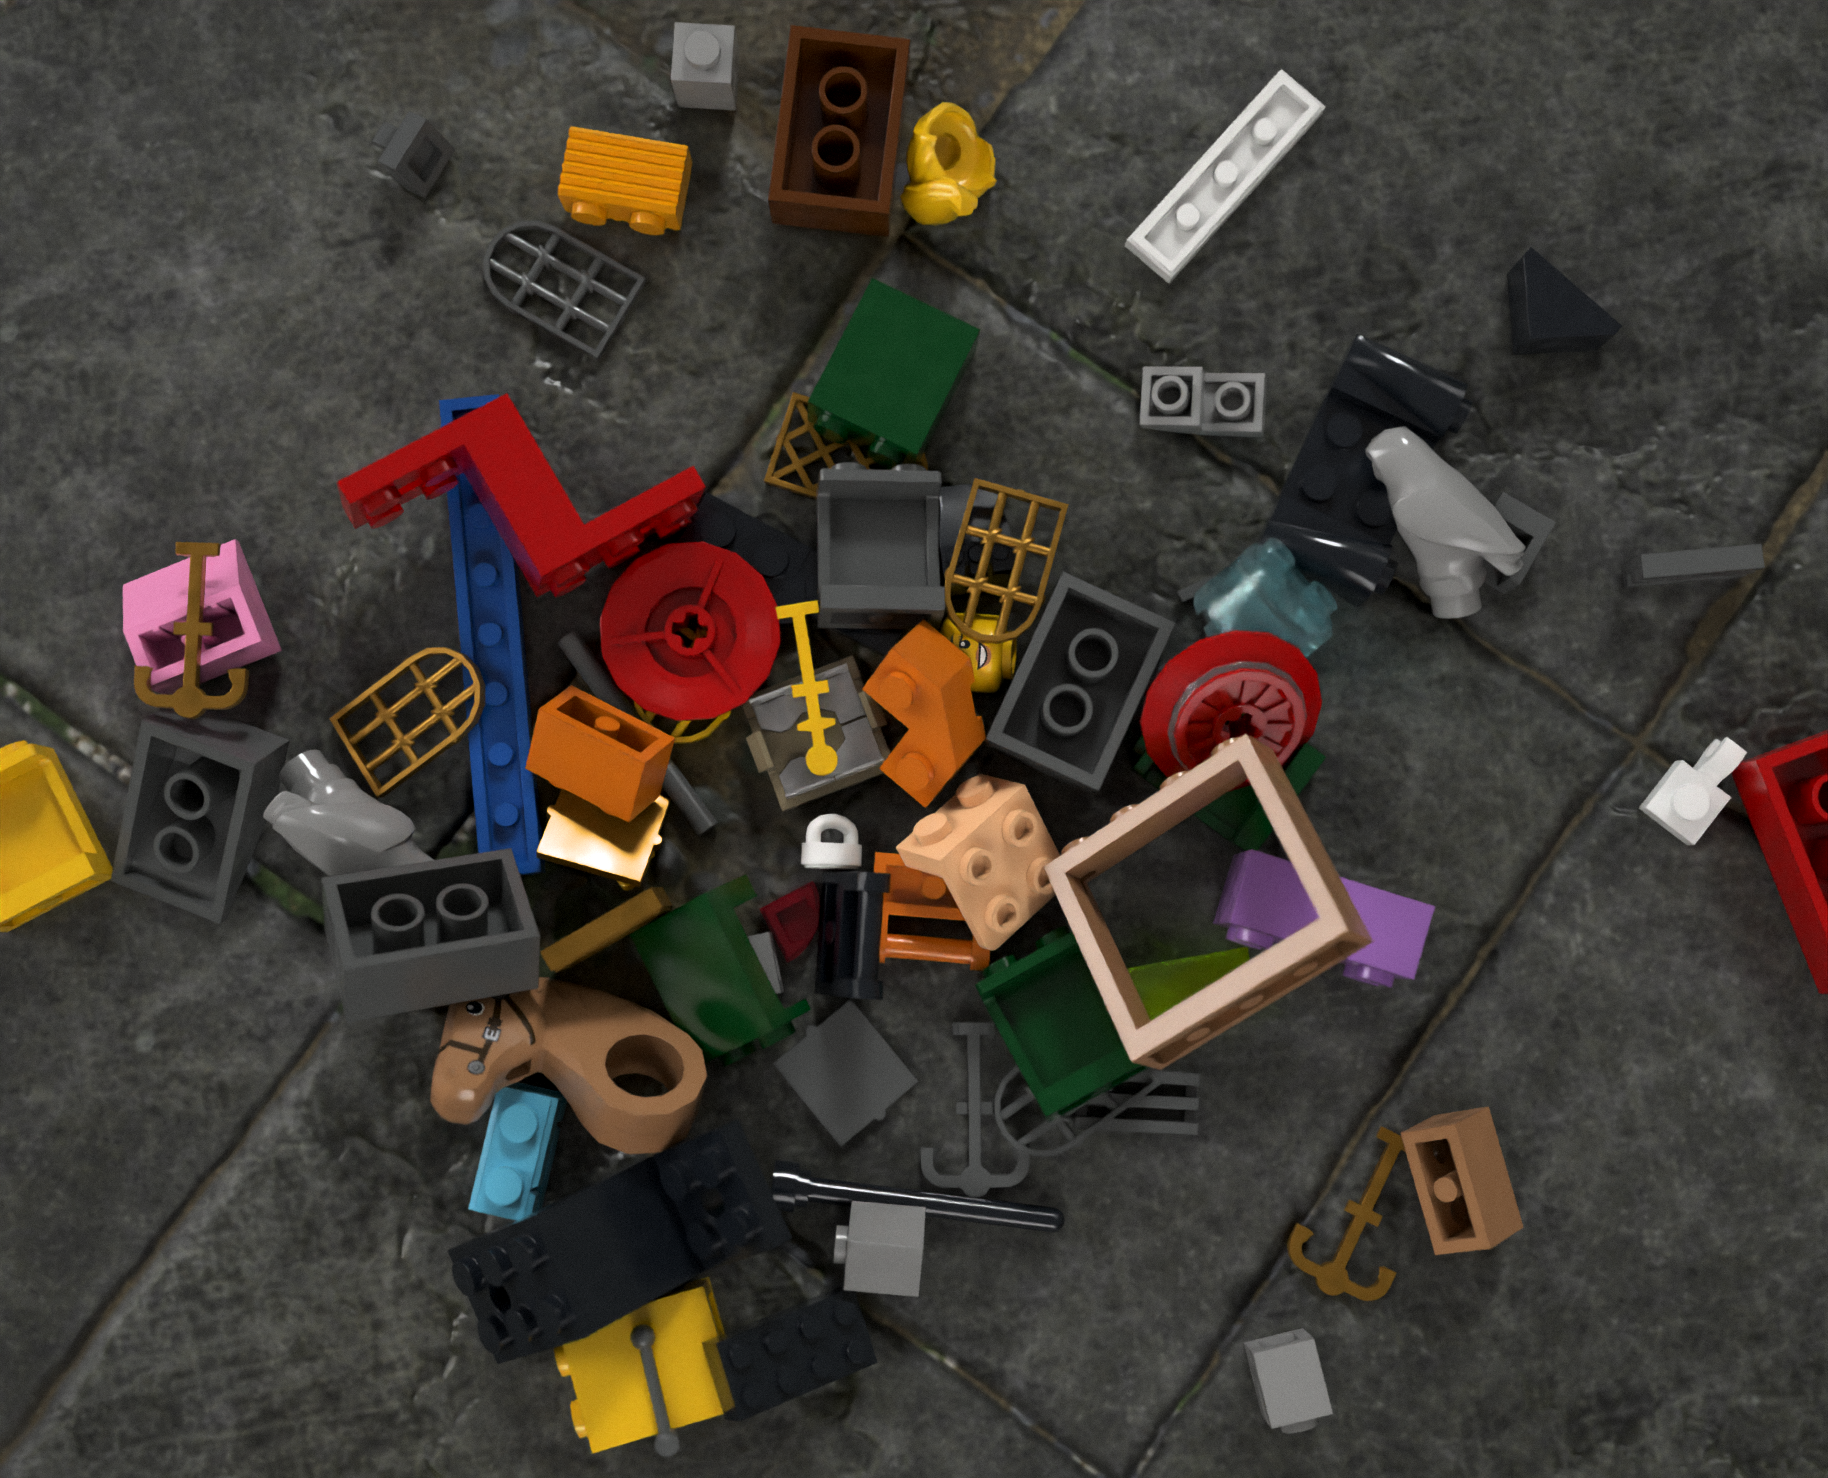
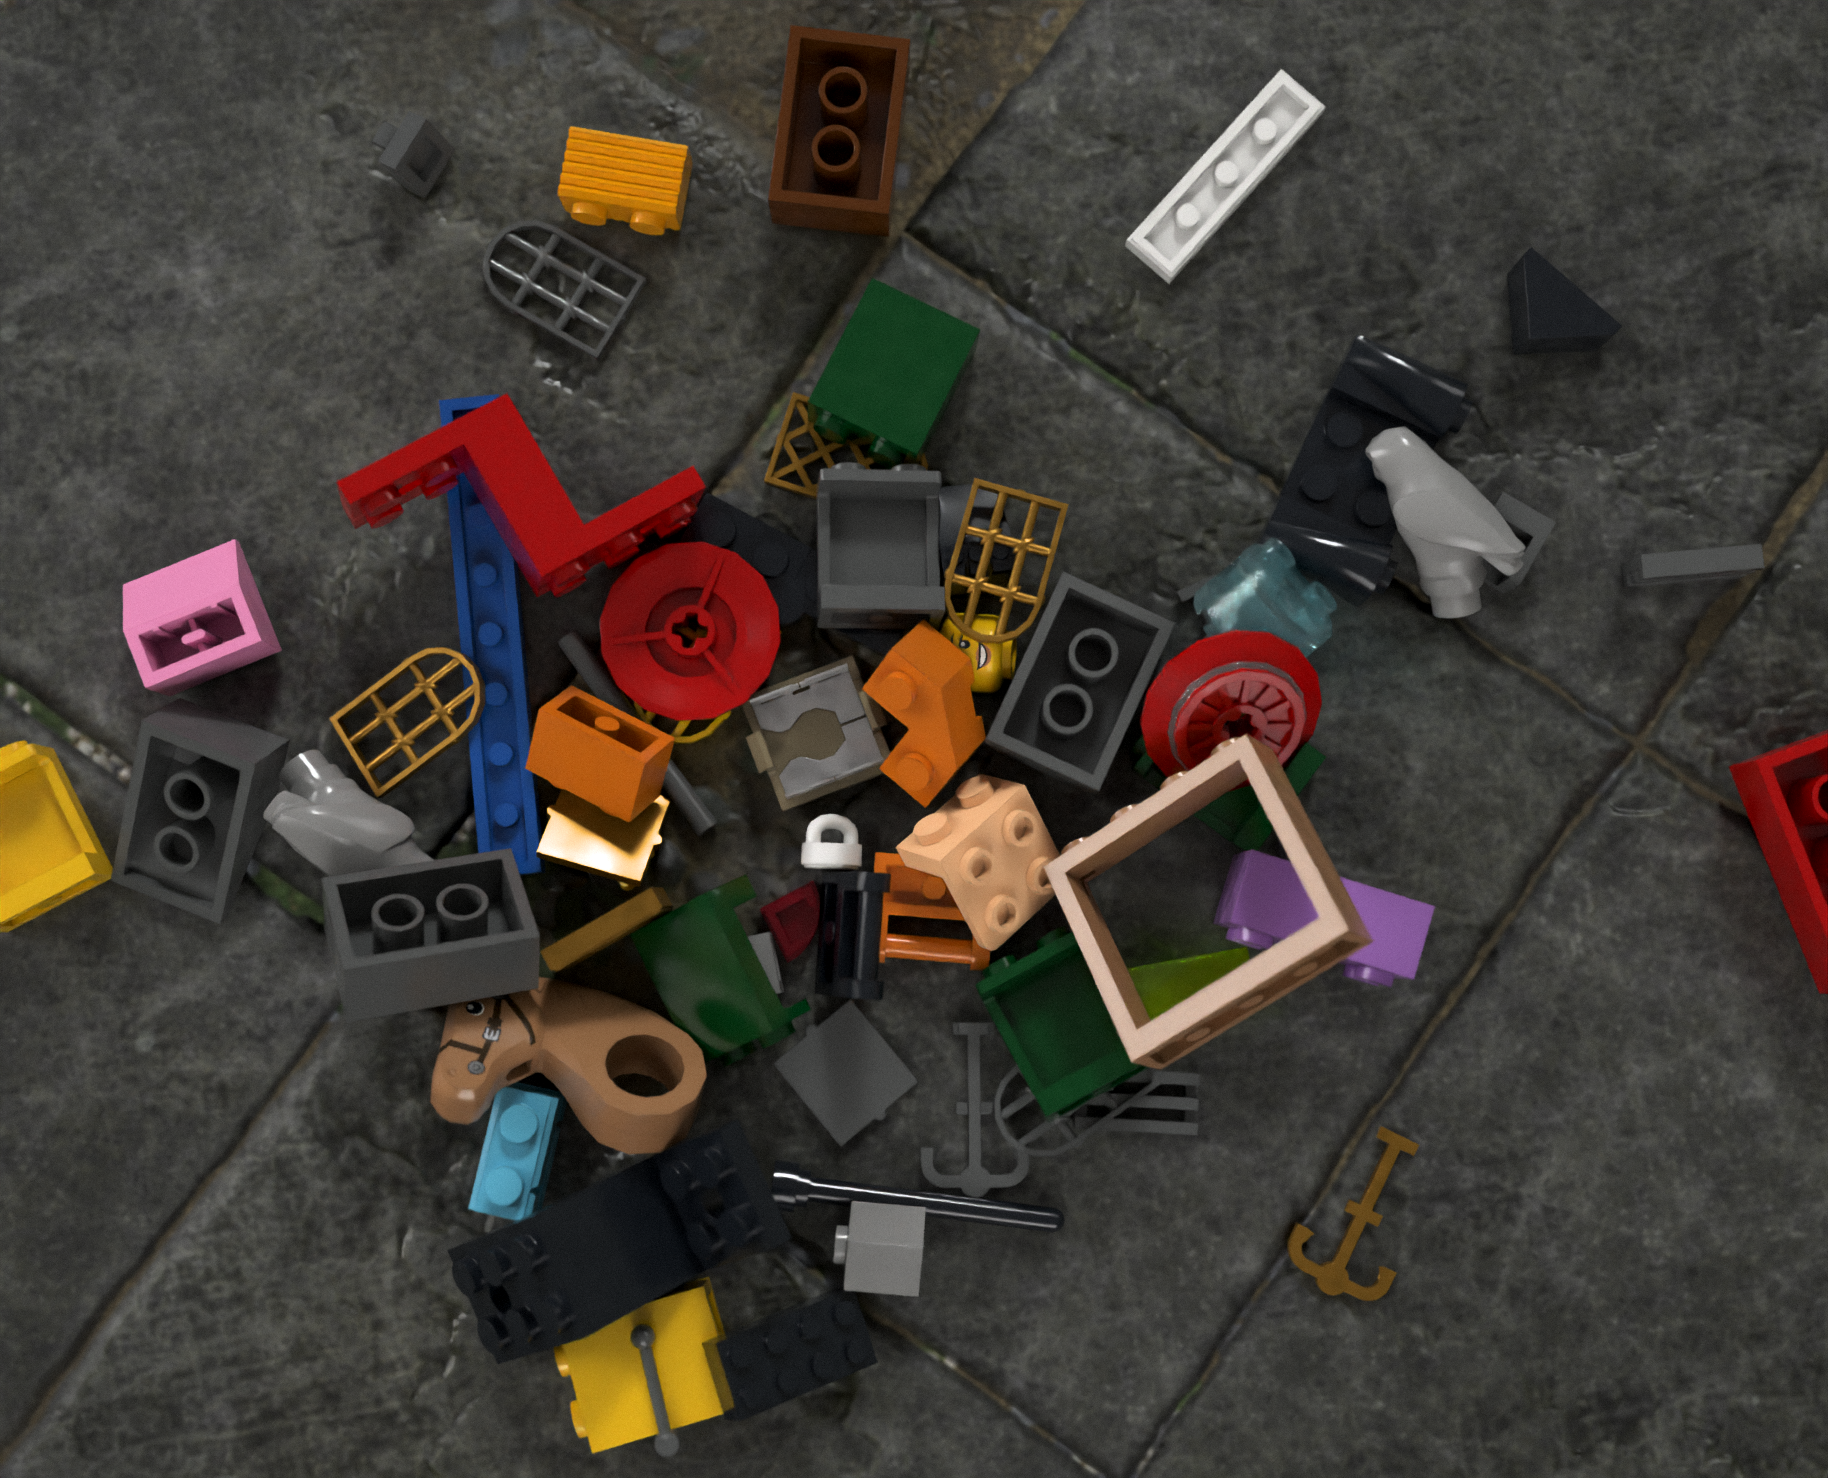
(189, 699): pearl gold piece -> none
(705, 66): light grey brick -> none
(820, 757): yellow piece -> none
(946, 166): yellow hair -> none
(1203, 402): light grey slope -> none
(1288, 1380): light grey brick -> none
(1462, 1181): medium nougat brick -> none
(1689, 796): white plate -> none

